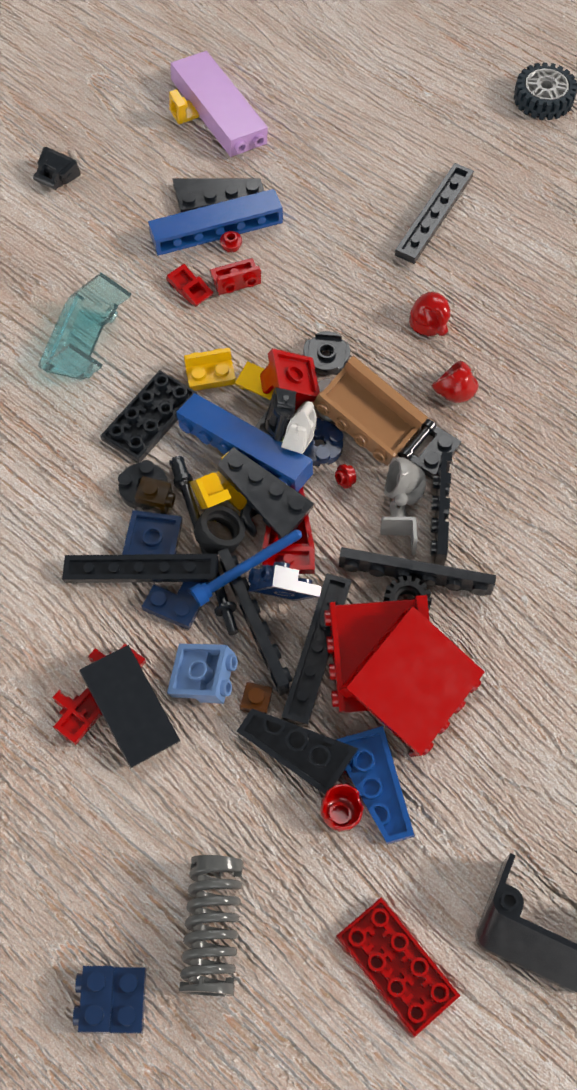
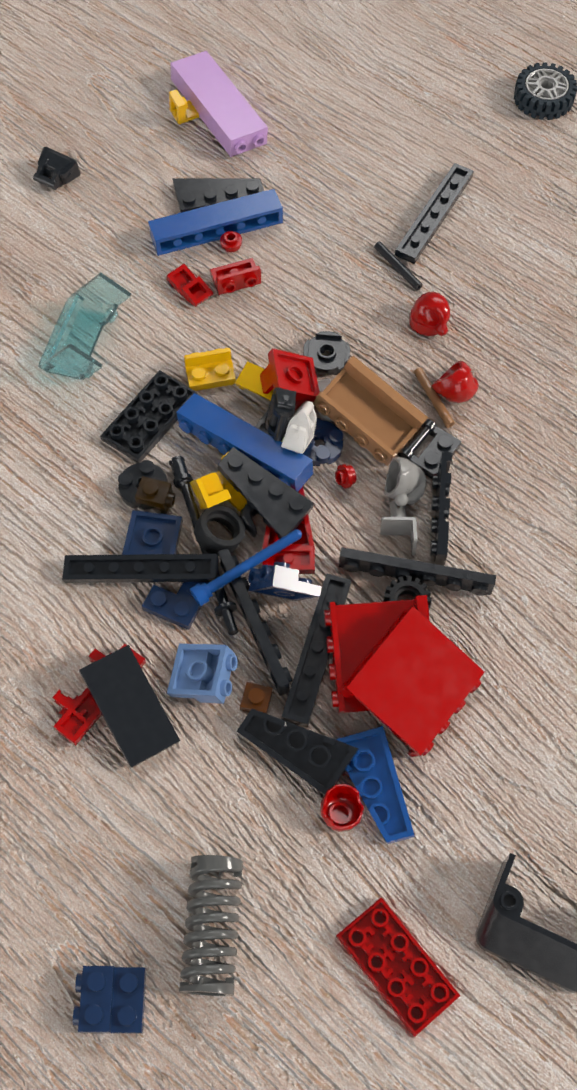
(398, 266): none -> black piece
(434, 398): none -> medium nougat piece

